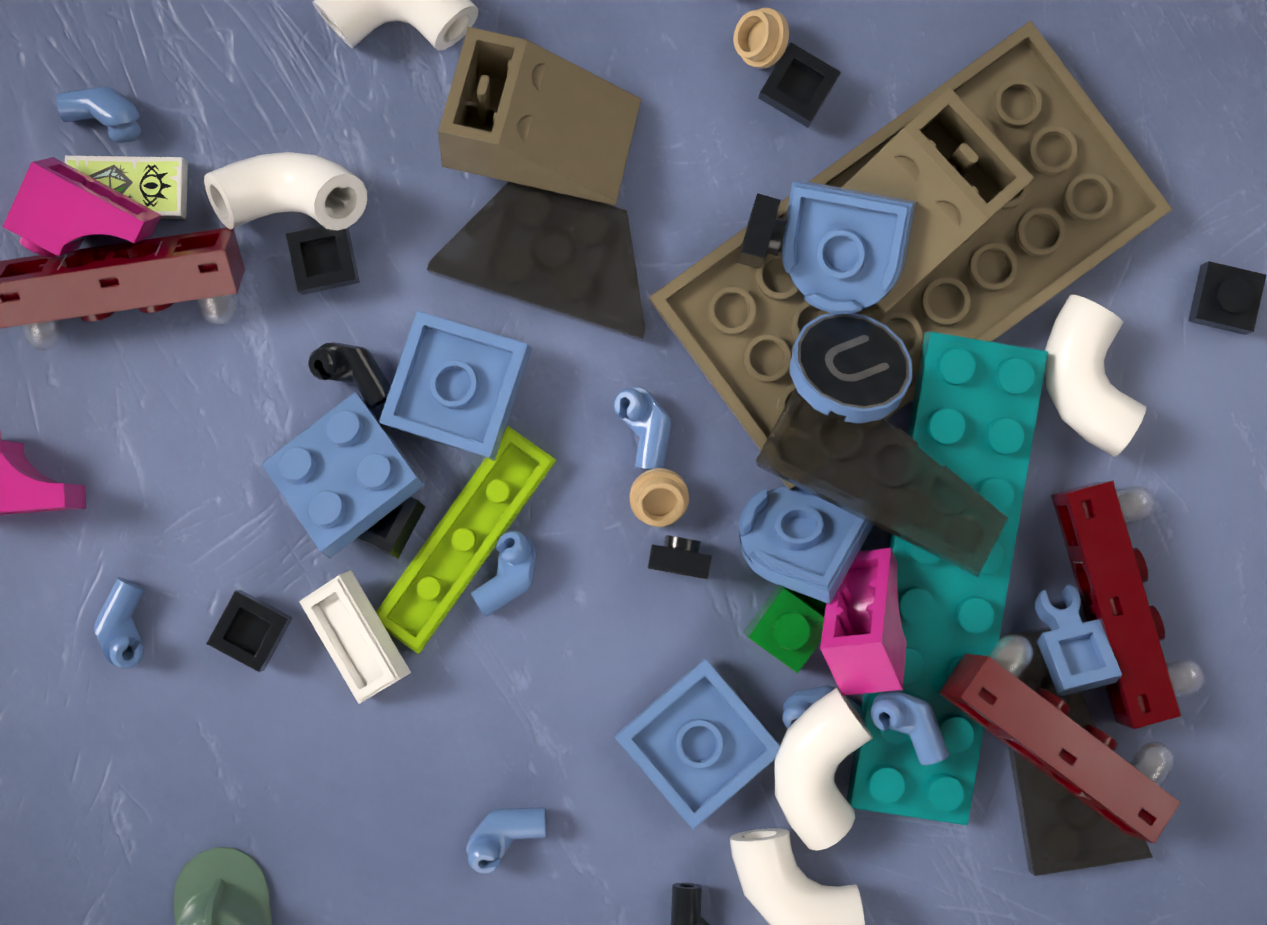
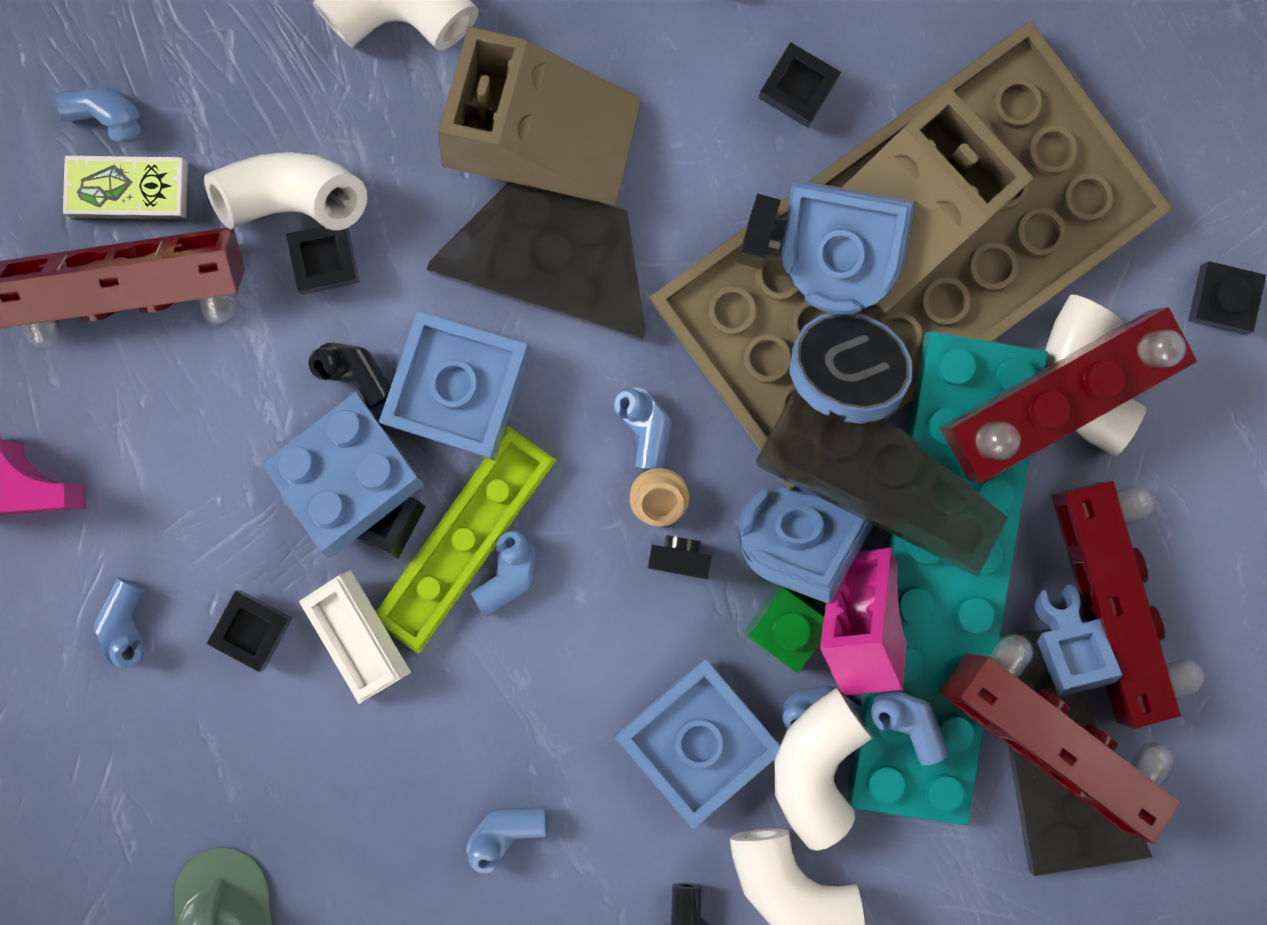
(63, 206): dark pink arch -> none
(761, 37): tan plate -> none
(1068, 394): none -> dark red piece

